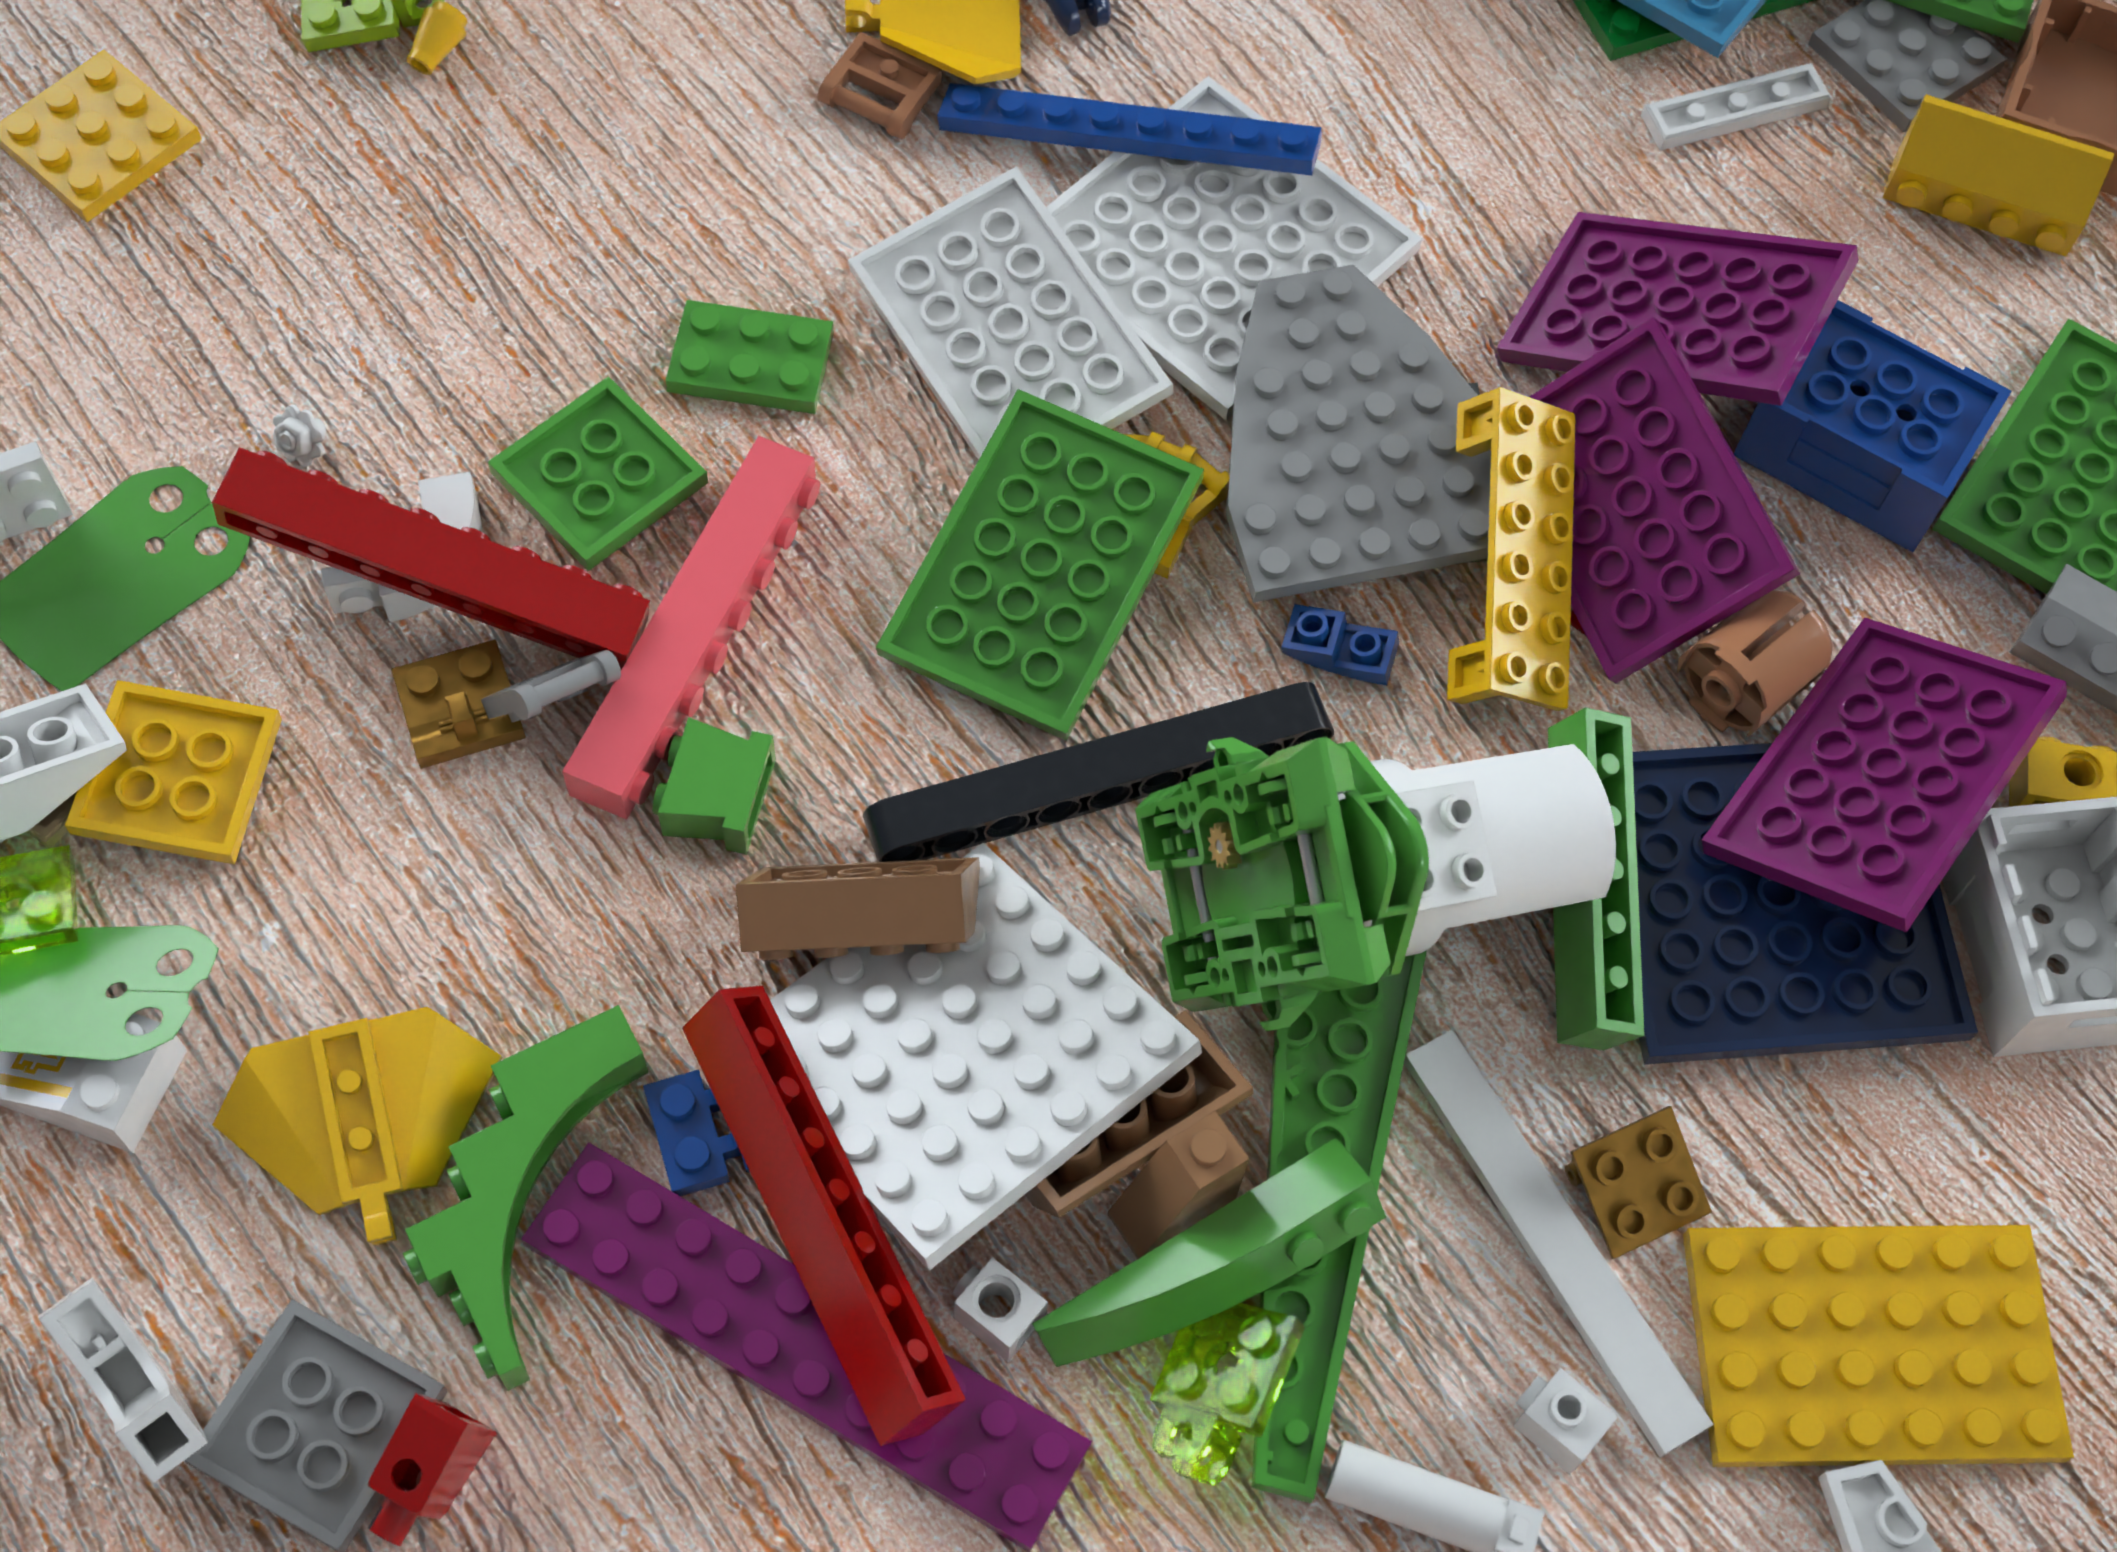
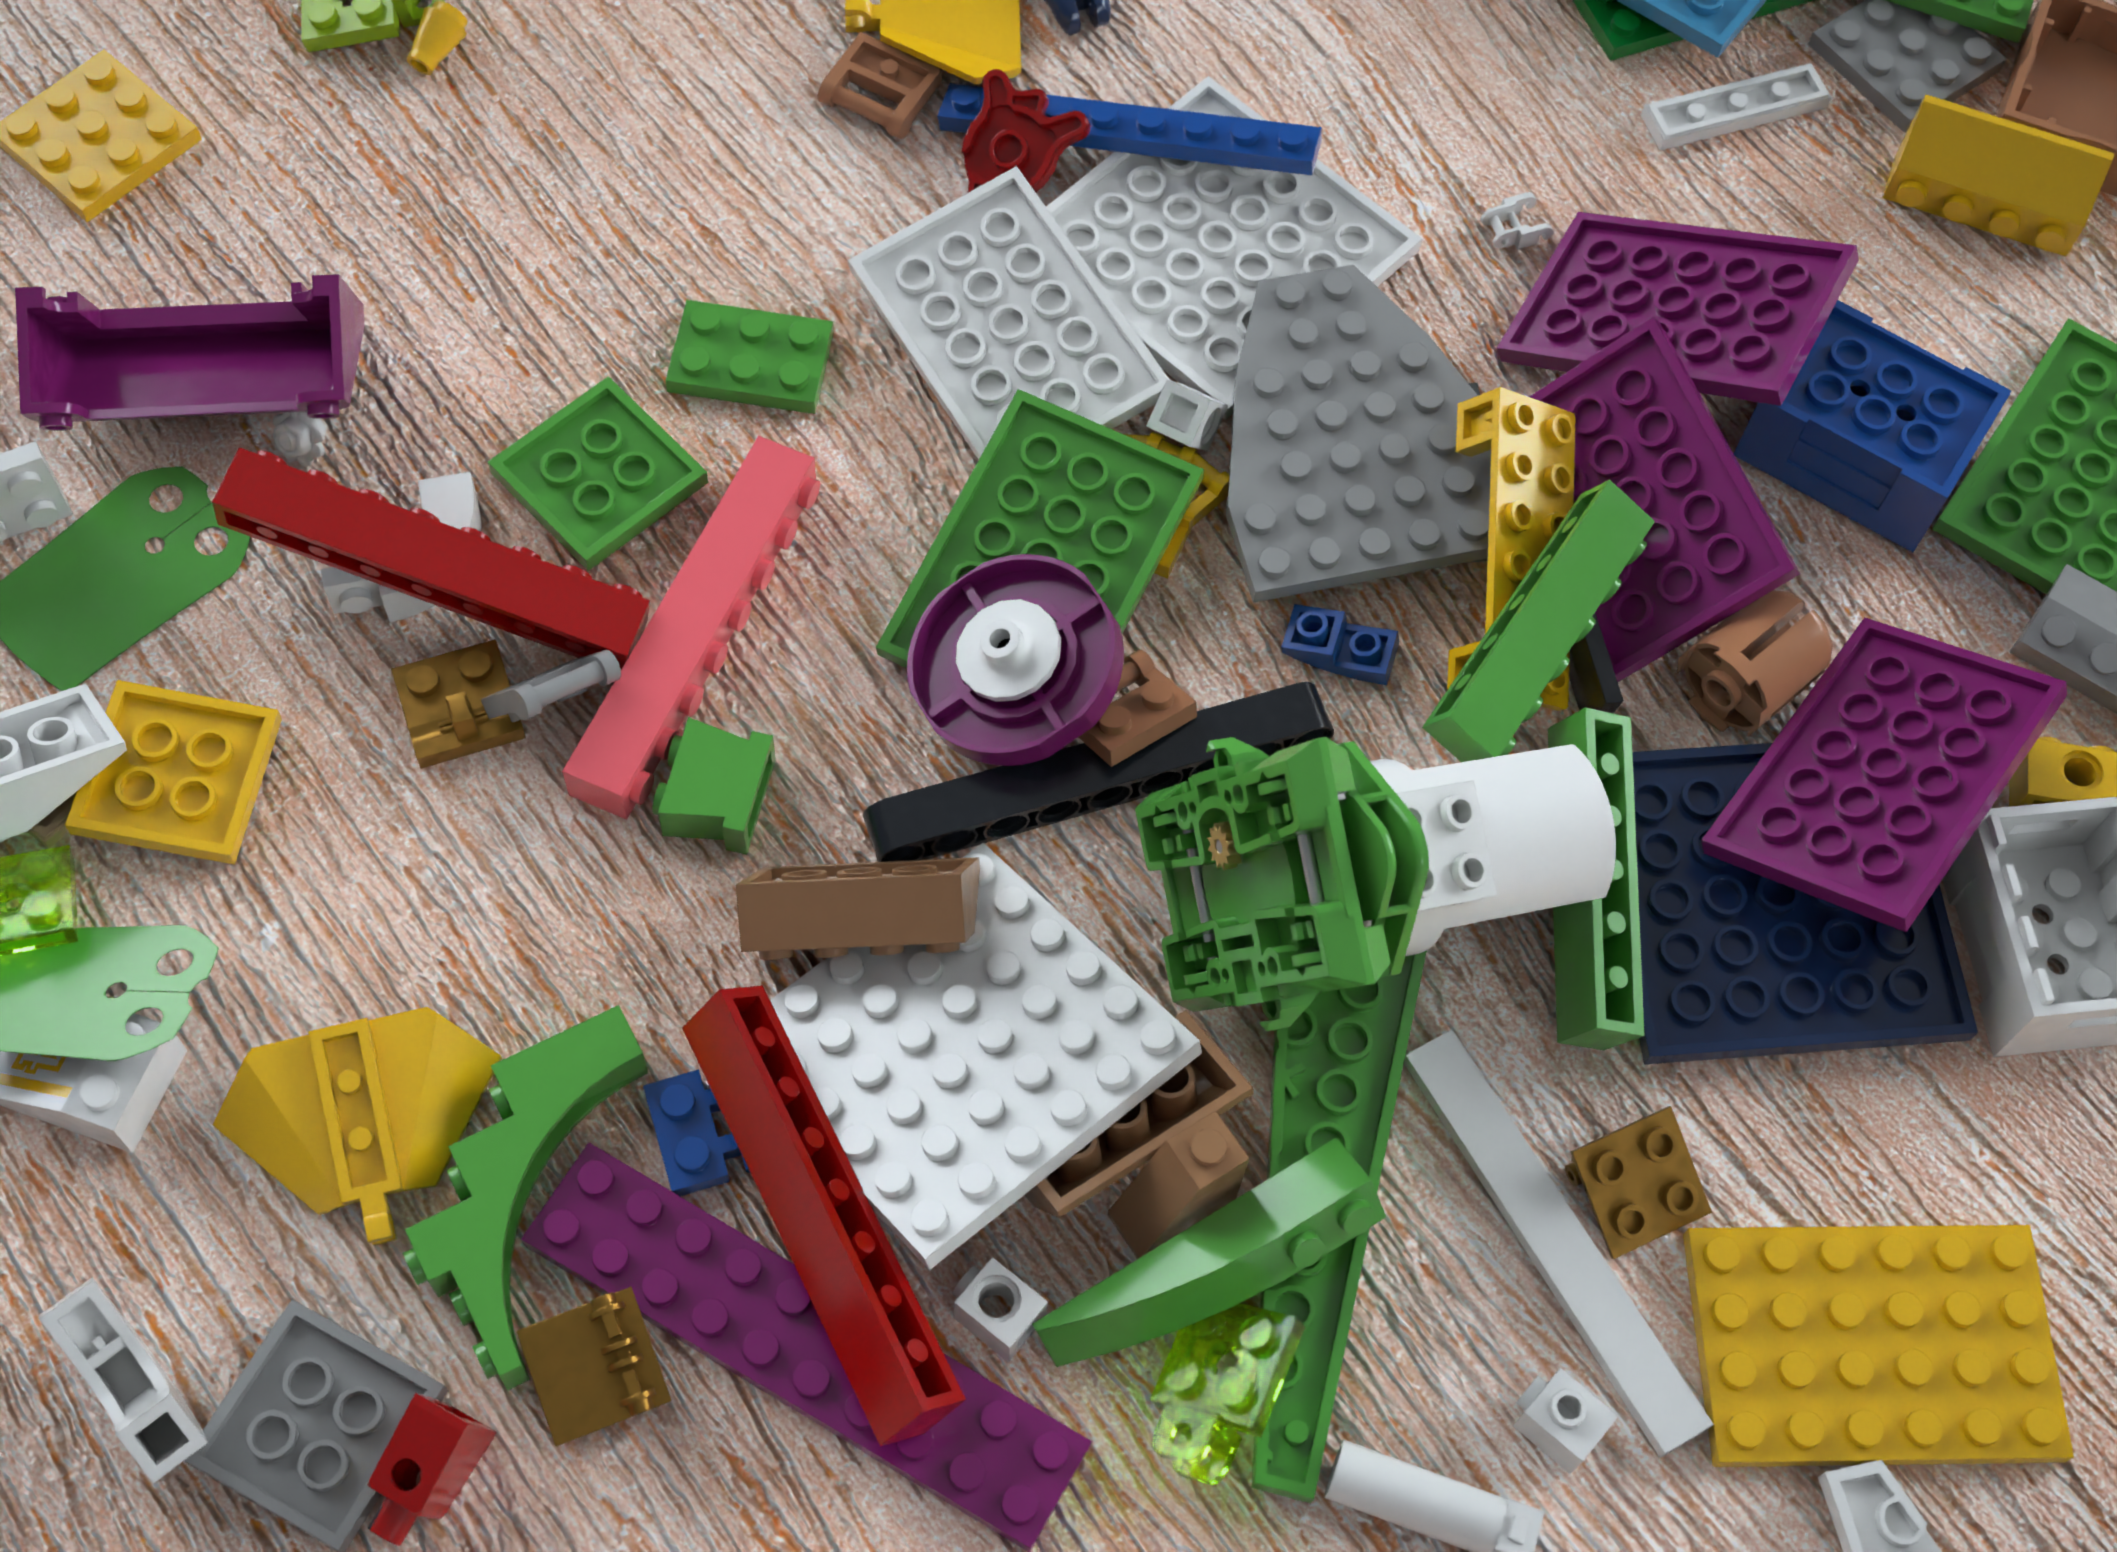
(187, 359): none -> magenta windscreen
(593, 1366): none -> pearl gold hinge
(1015, 660): none -> magenta piece
(1017, 133): none -> red tile
(1140, 715): none -> nougat plate
(1187, 415): none -> white brick
(1520, 235): none -> white piece
(1540, 625): none -> bright green brick
(1593, 673): none -> black tile

